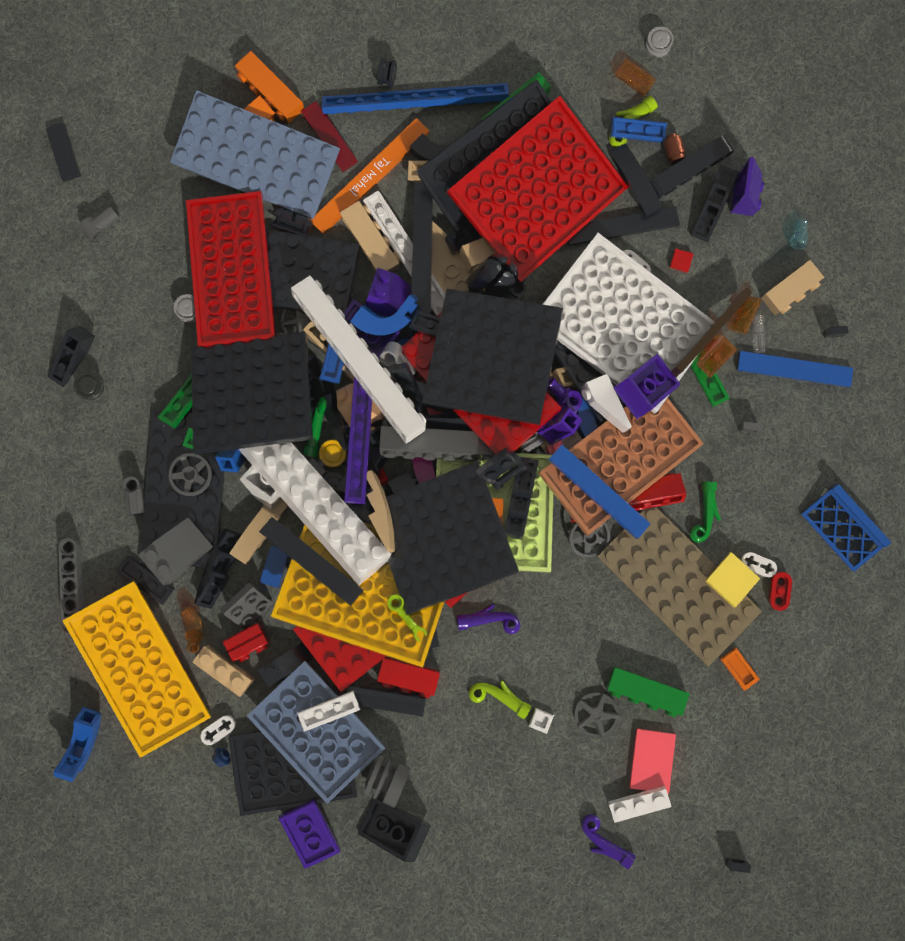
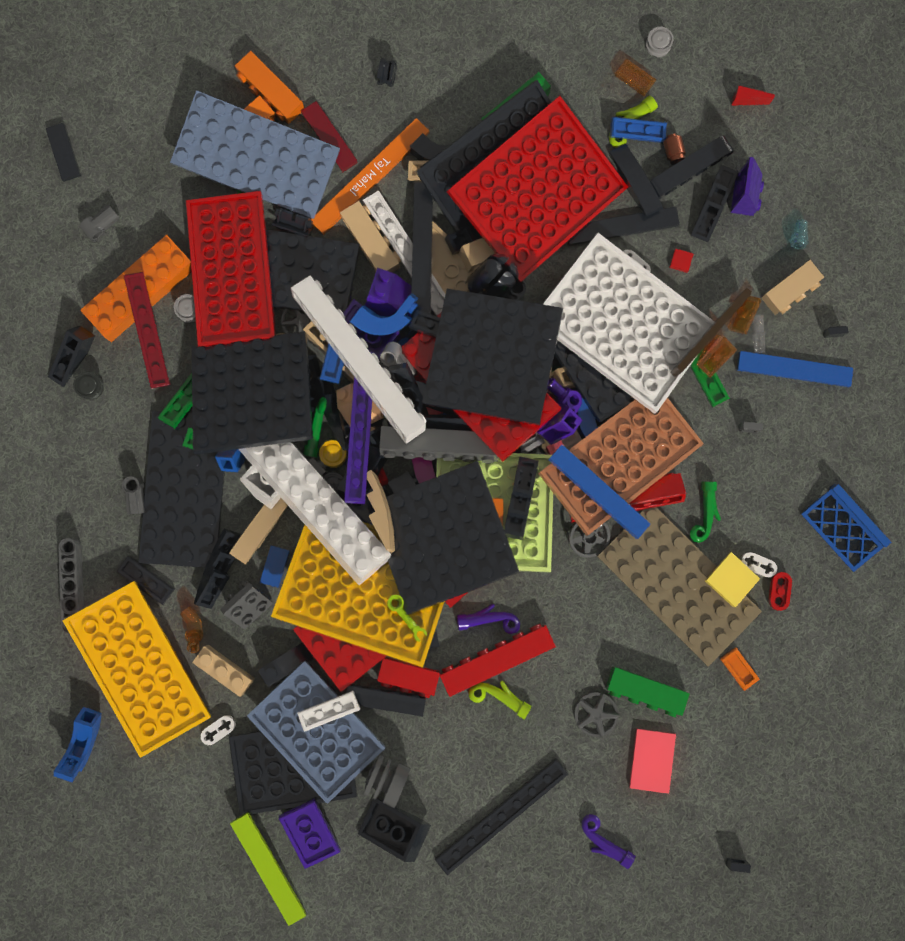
(146, 329): none -> dark red tile
(163, 269): none -> orange brick
(175, 551): dark grey slope -> none
(190, 474): dark grey wheel -> none
(221, 757): dark blue plate -> none
(246, 642): red brick -> none
(268, 868): none -> lime tile
(311, 561): black tile -> none
(414, 98): blue plate -> none
(495, 661): none -> red brick
(498, 465): black plate -> none
(501, 816): none -> black tile
(541, 720): white tile -> none
(604, 400): white slope -> none
(639, 804): white plate -> none
(647, 386): dark purple slope -> none
(750, 96): none -> red slope

